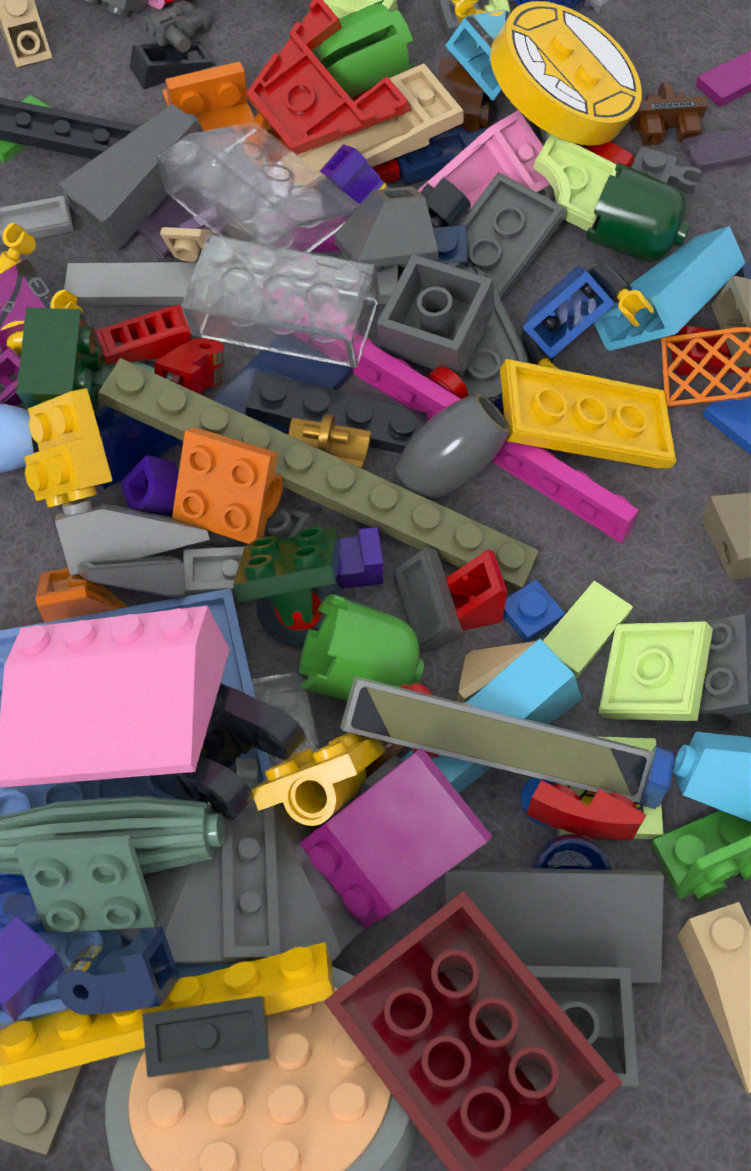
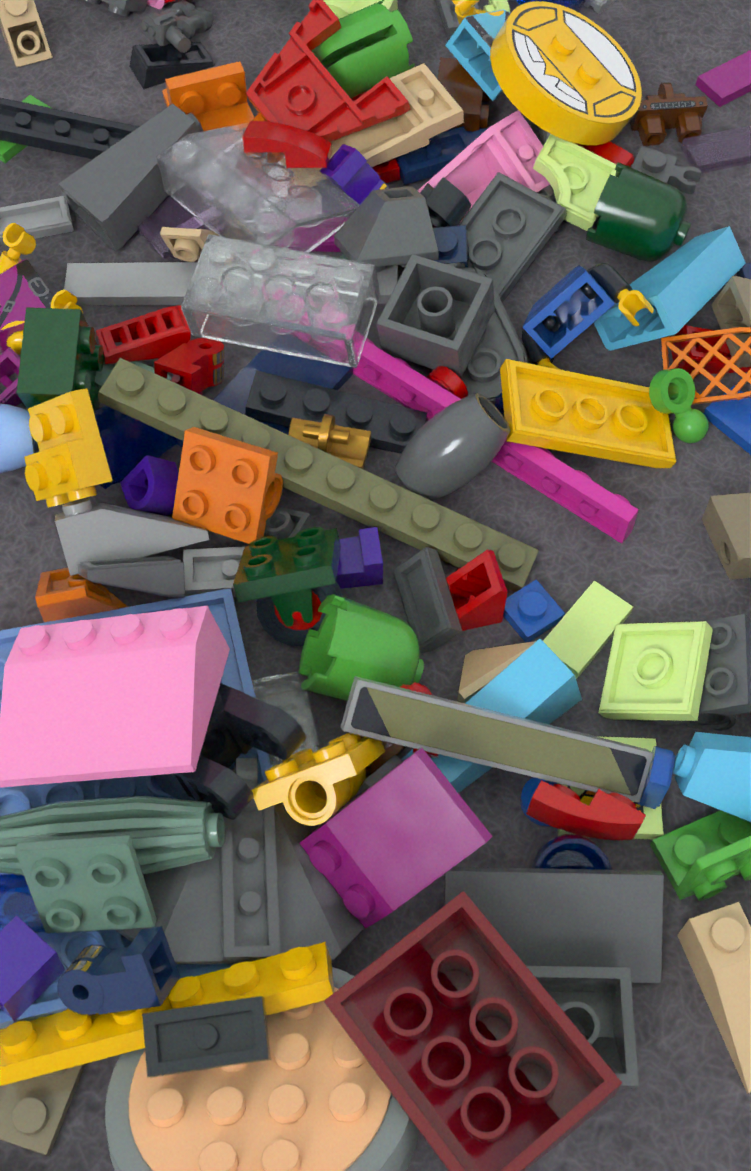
(300, 146): none -> red slope
(673, 393): none -> bright green plate

